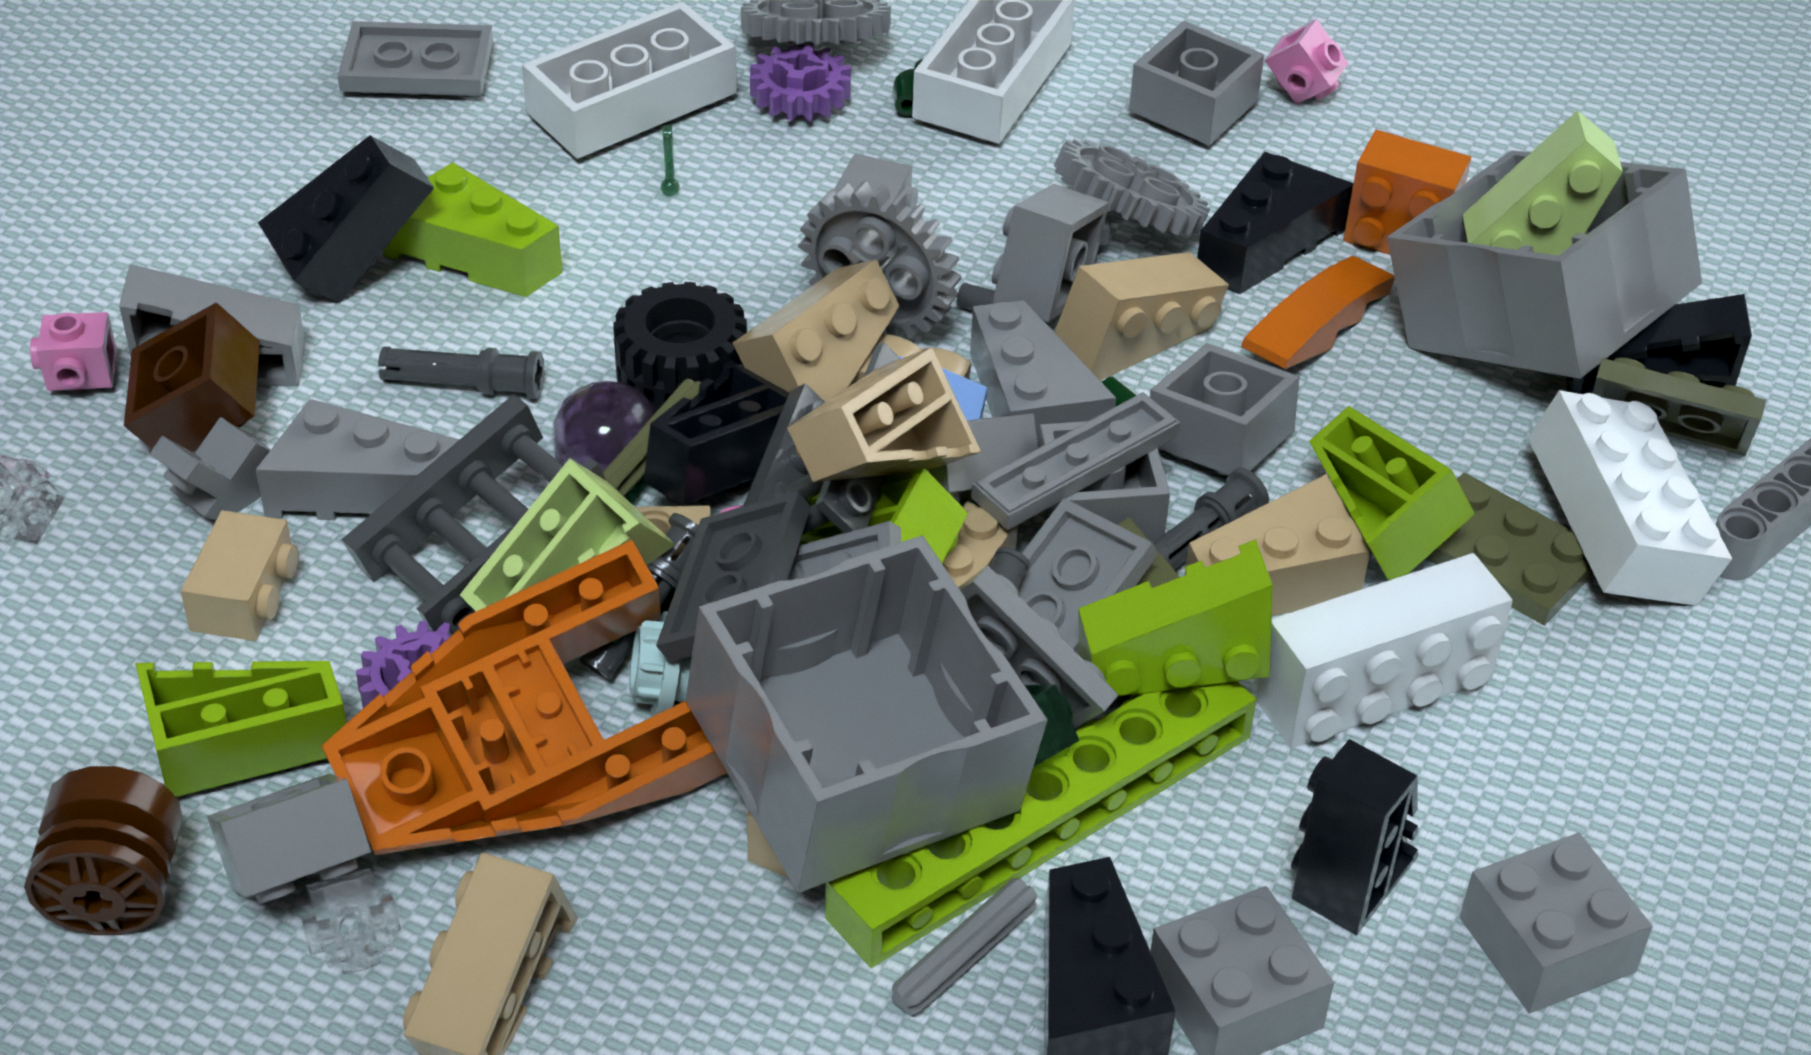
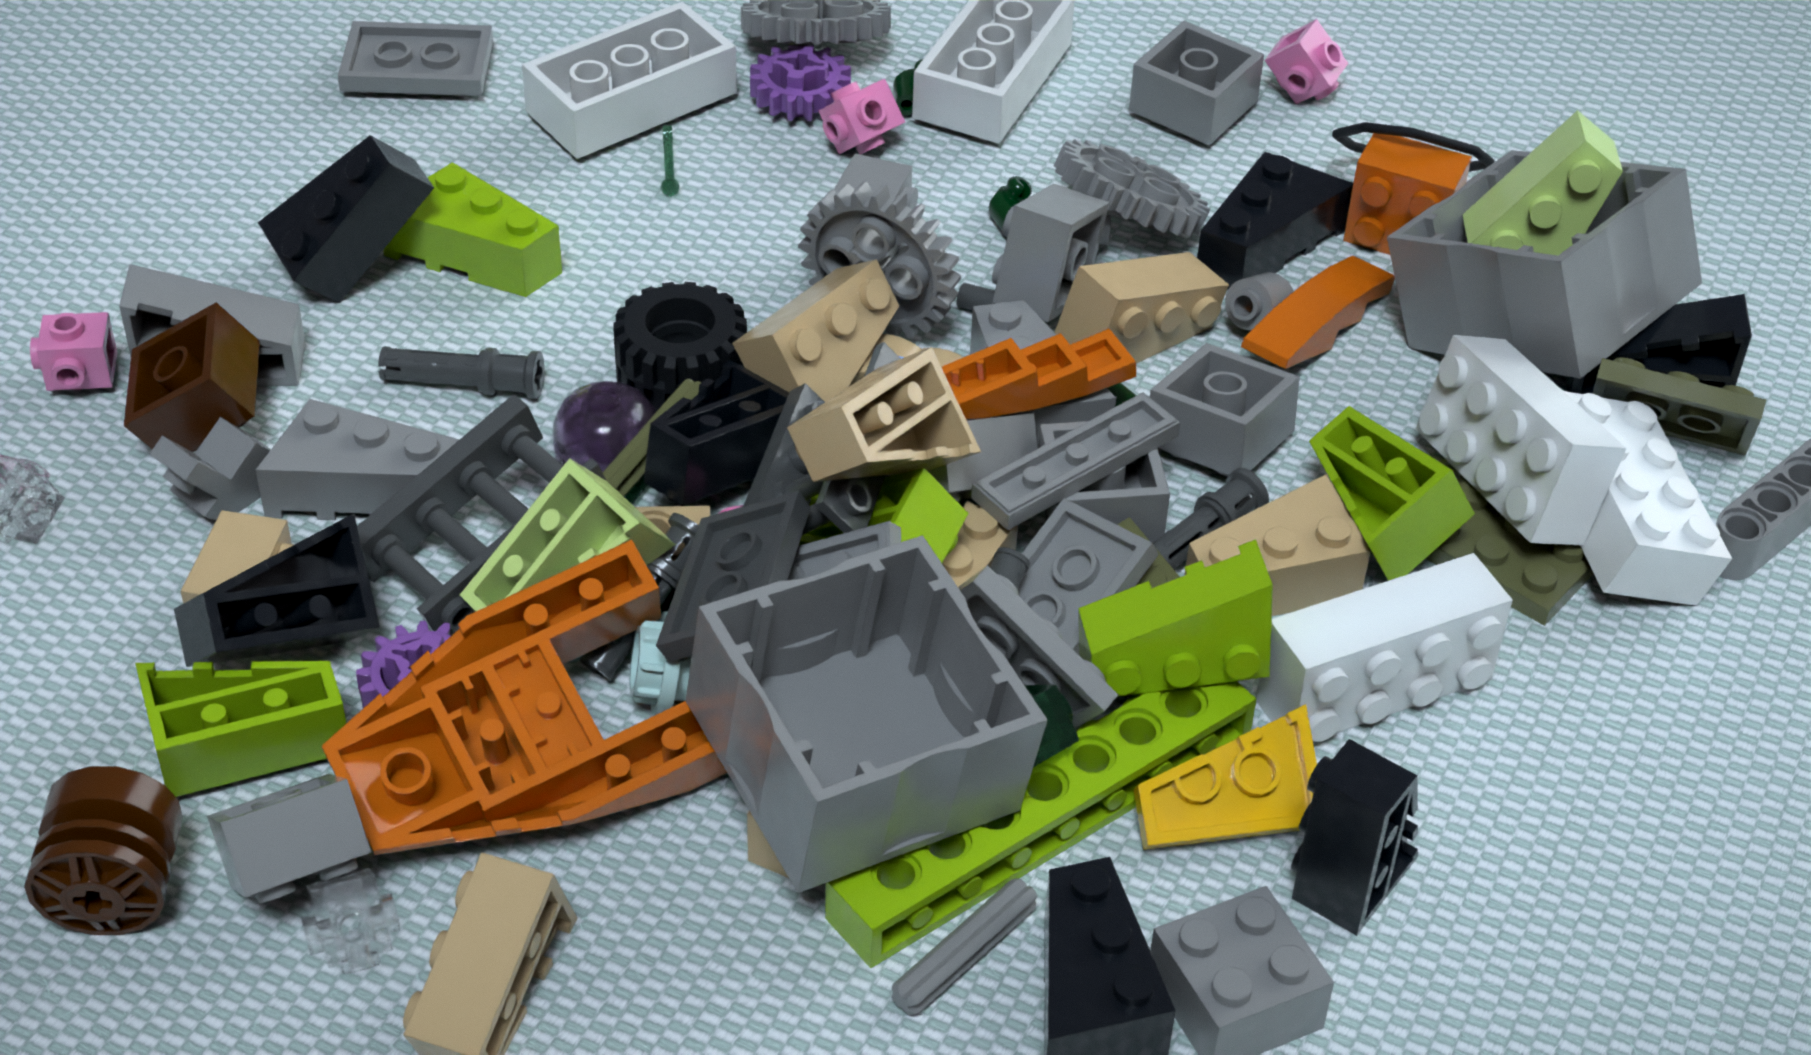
(286, 603): none -> black wedge
(860, 116): none -> bright pink brick
(1008, 196): none -> dark green arm
(1046, 373): none -> orange slope
(1234, 790): none -> yellow wing
(1255, 297): none -> light grey brick
(1341, 135): none -> black piece
(1520, 440): none -> white brick
(1555, 922): light grey brick -> none

